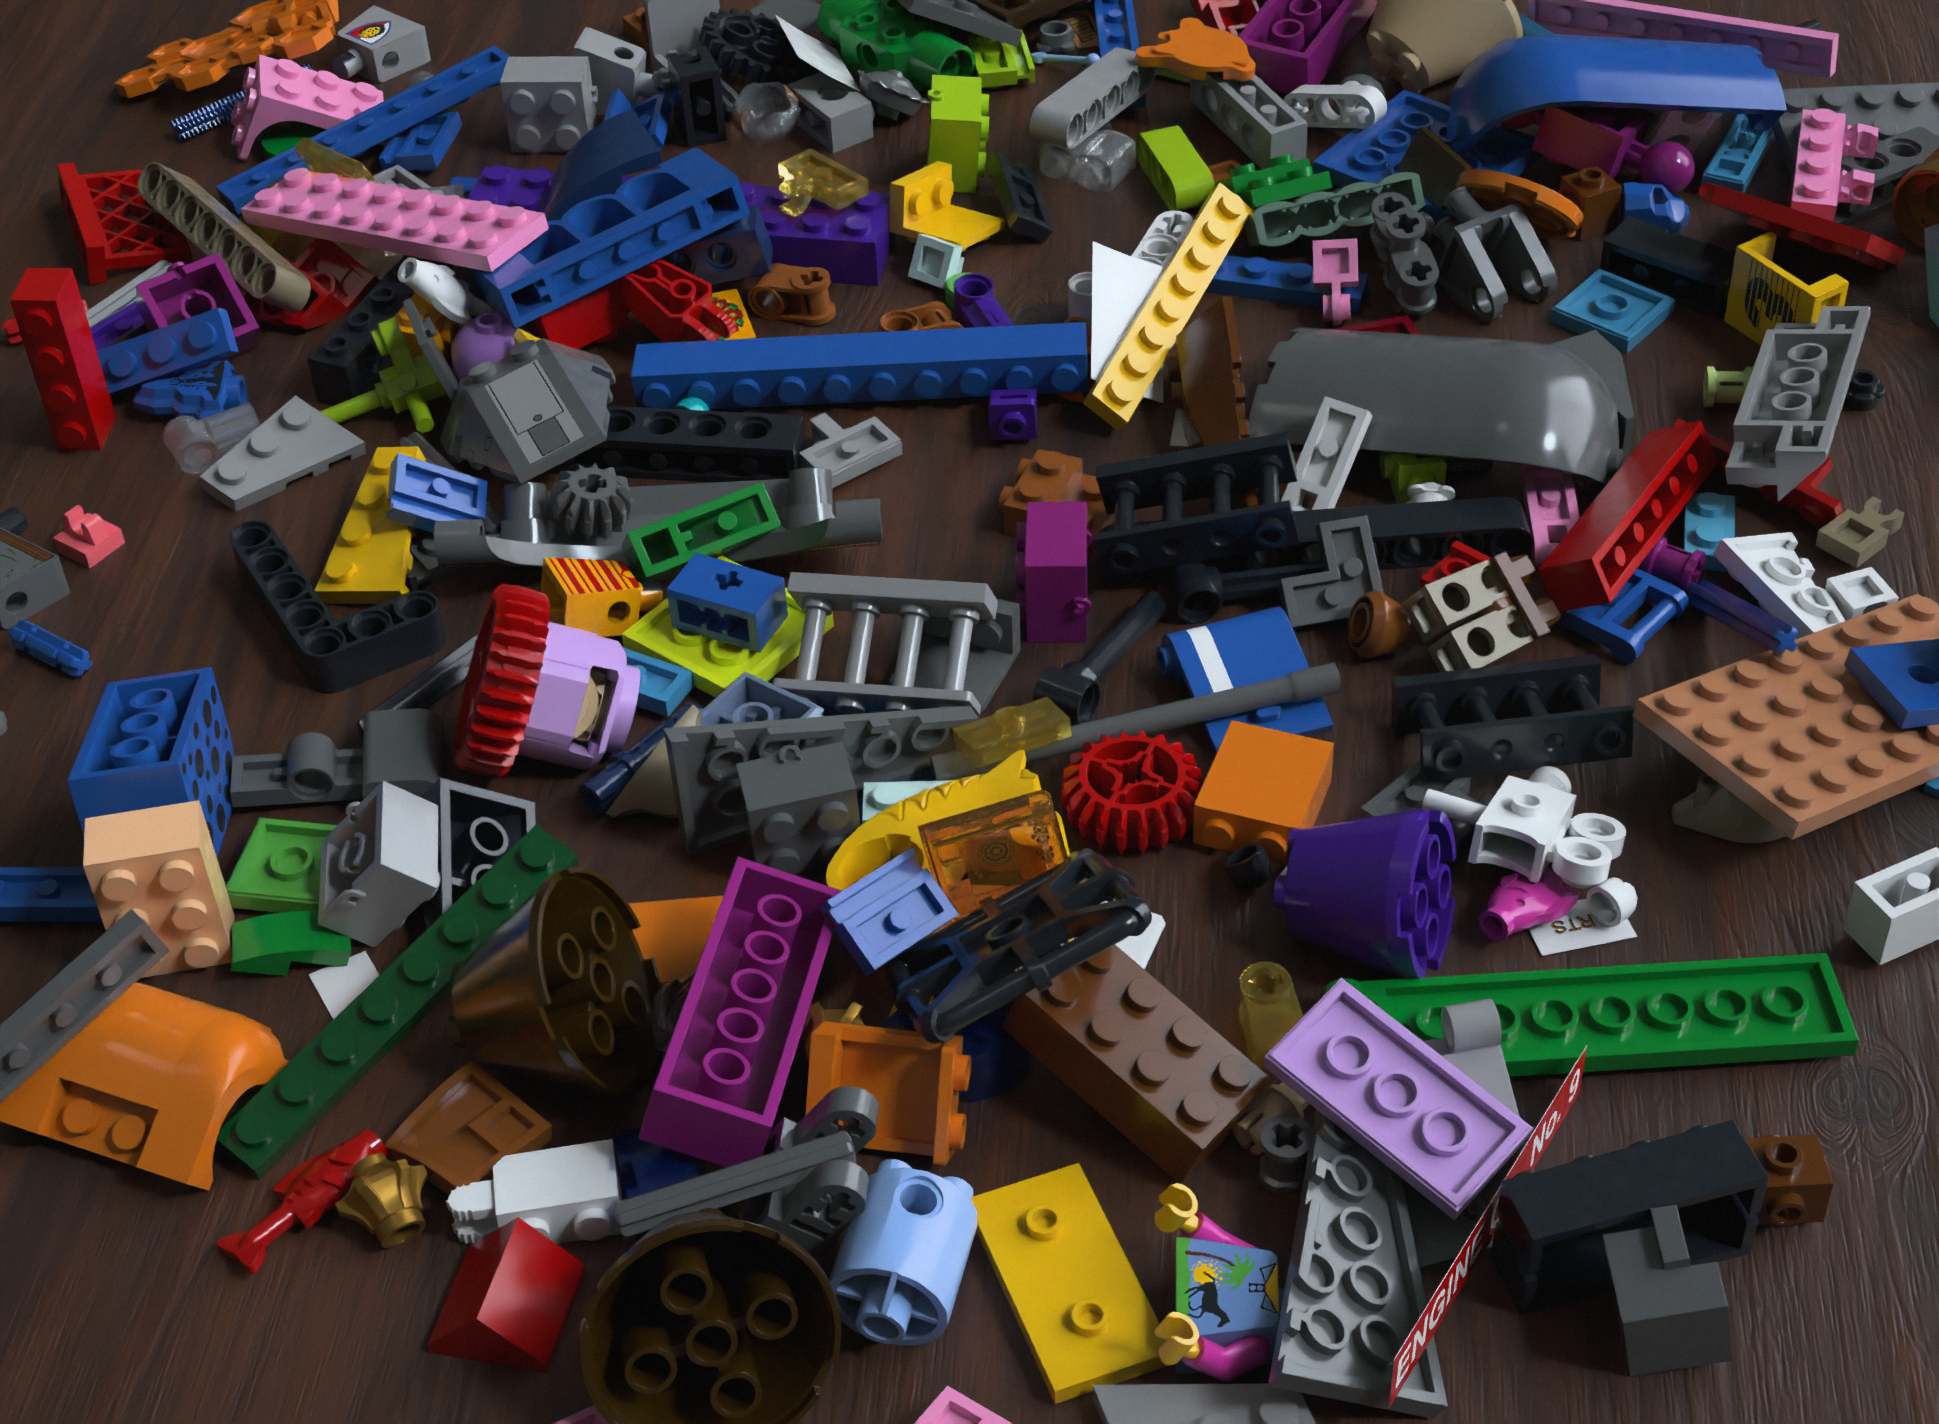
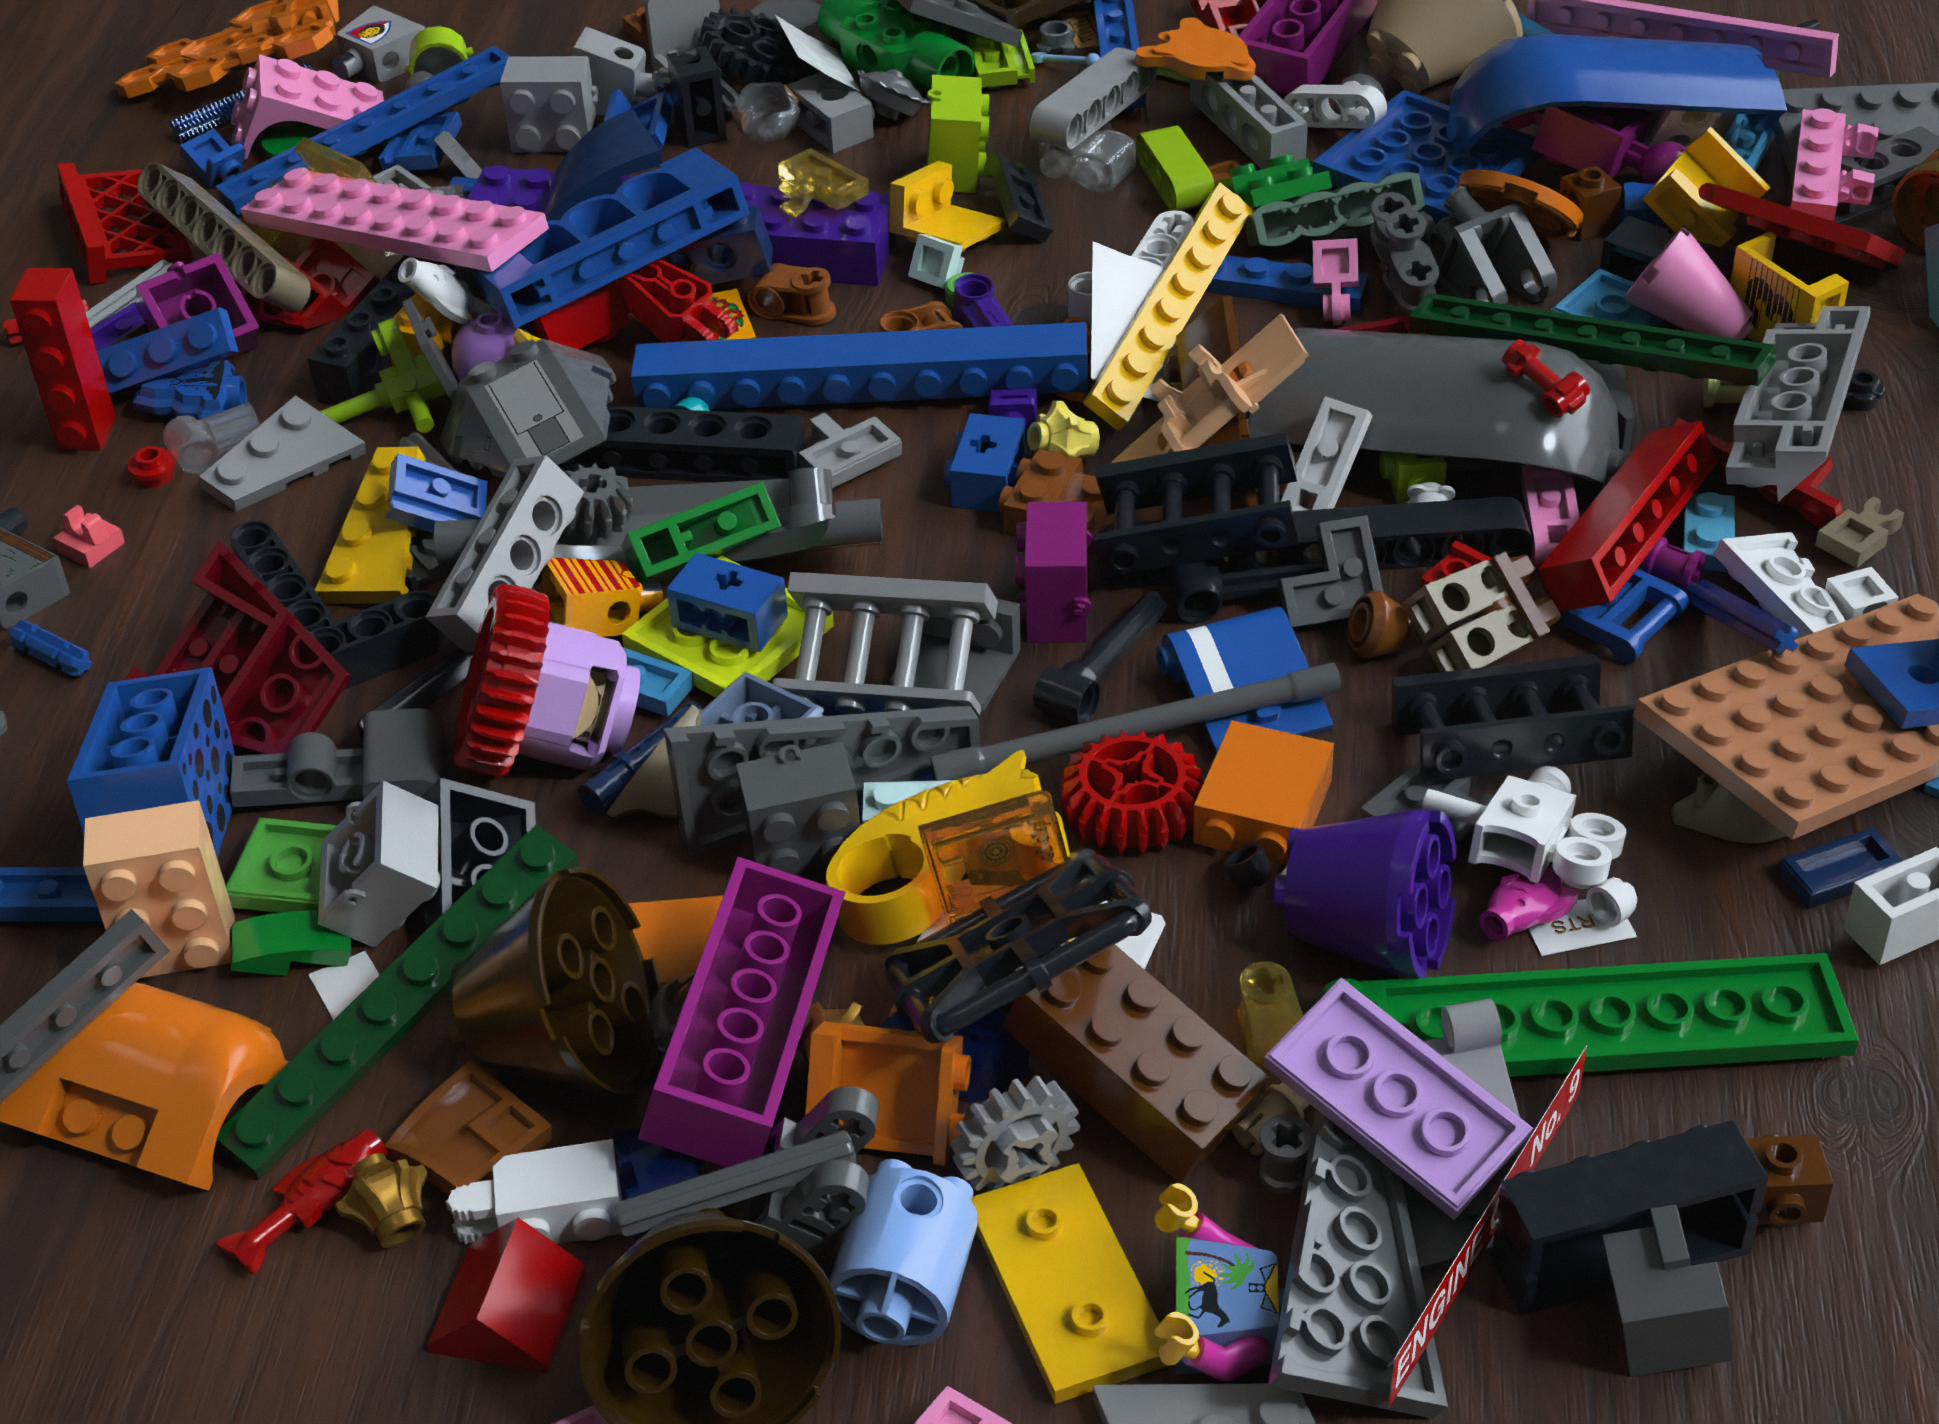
(152, 466): none -> red plate
(213, 158): none -> blue bracket
(264, 661): none -> dark red wedge
(436, 50): none -> lime piece
(458, 155): none -> light grey tile
(507, 545): none -> light grey brick
(889, 911): plate -> none
(984, 461): none -> blue brick
(1011, 730): clear yellow plate -> none
(1015, 1134): none -> light grey gear
(1063, 433): none -> light yellow rock
(1219, 391): none -> light nougat piece
(1435, 164): dark brown slope -> none
(1561, 394): none -> red bar
(1599, 339): none -> dark green plate
(1677, 196): none -> yellow panel
(1690, 291): none -> bright pink cone
(1832, 868): none -> dark blue tile

